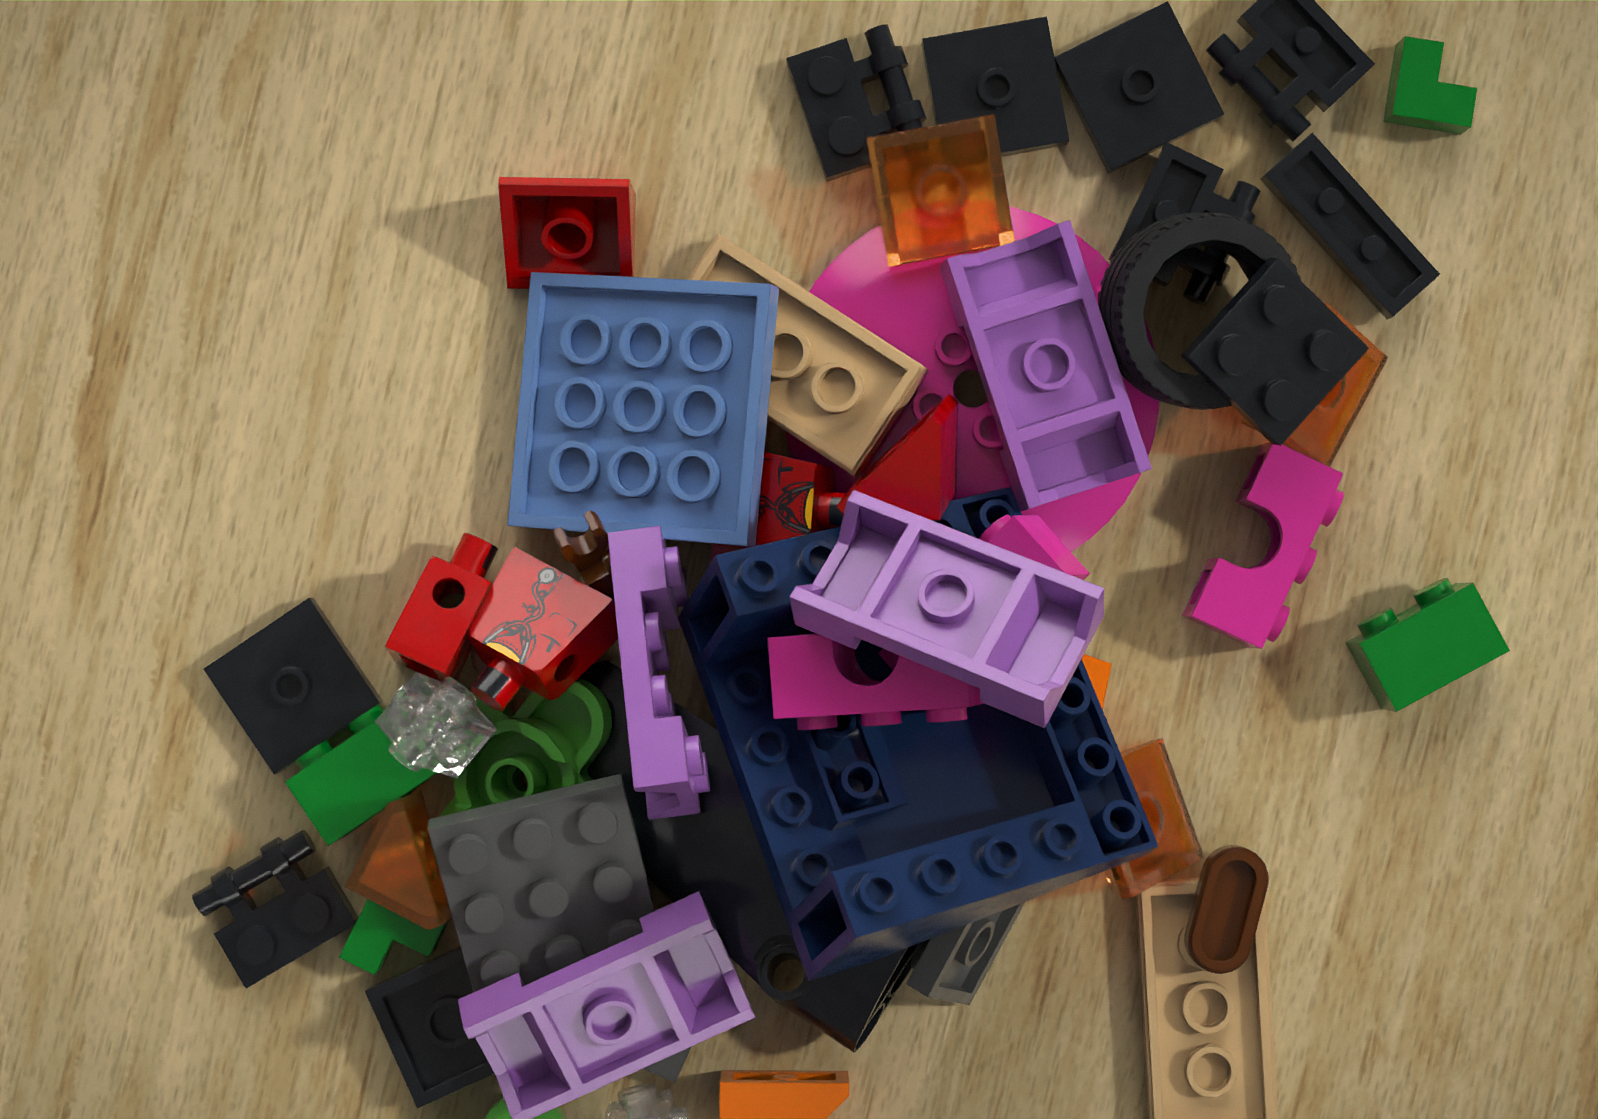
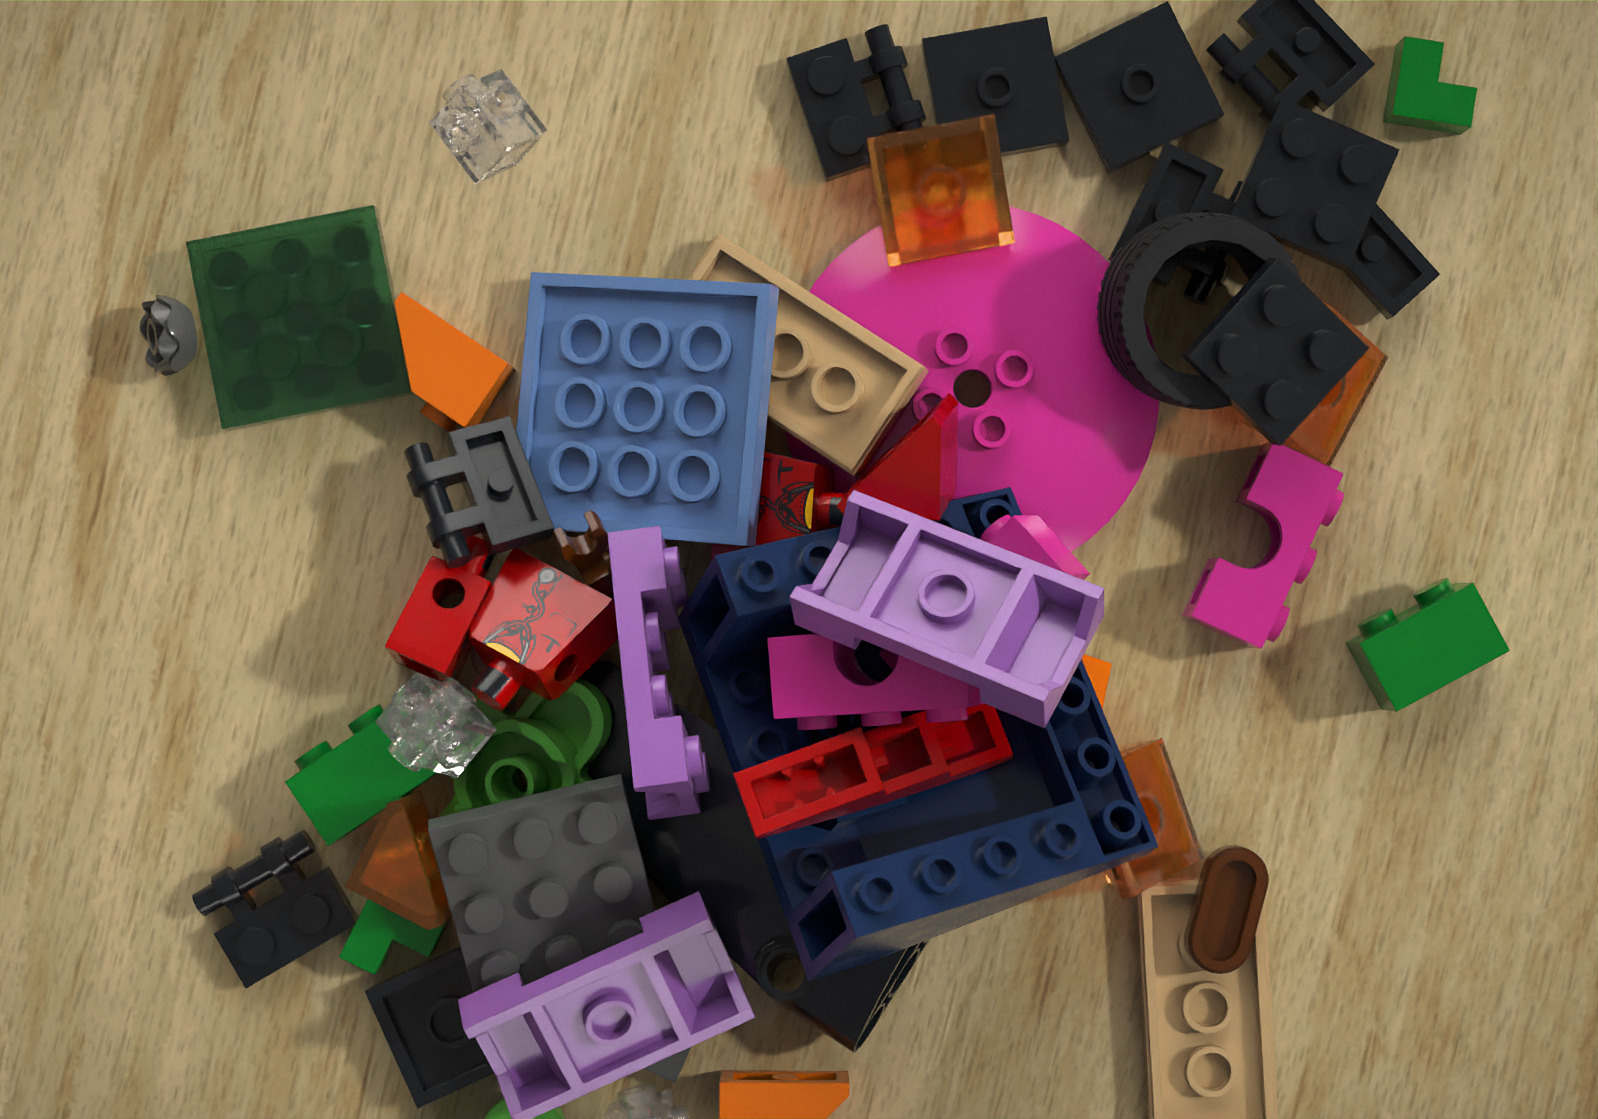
(170, 334): none -> dark grey plate
(293, 685): black plate -> none
(299, 317): none -> clear green plate
(448, 367): none -> orange slope
(487, 124): none -> clear brick
(497, 484): none -> black plate
(566, 227): red slope -> none
(869, 769): none -> red slope
(958, 960): dark grey plate -> none
(1046, 366): medium lavender piece -> none
(1313, 183): none -> black plate

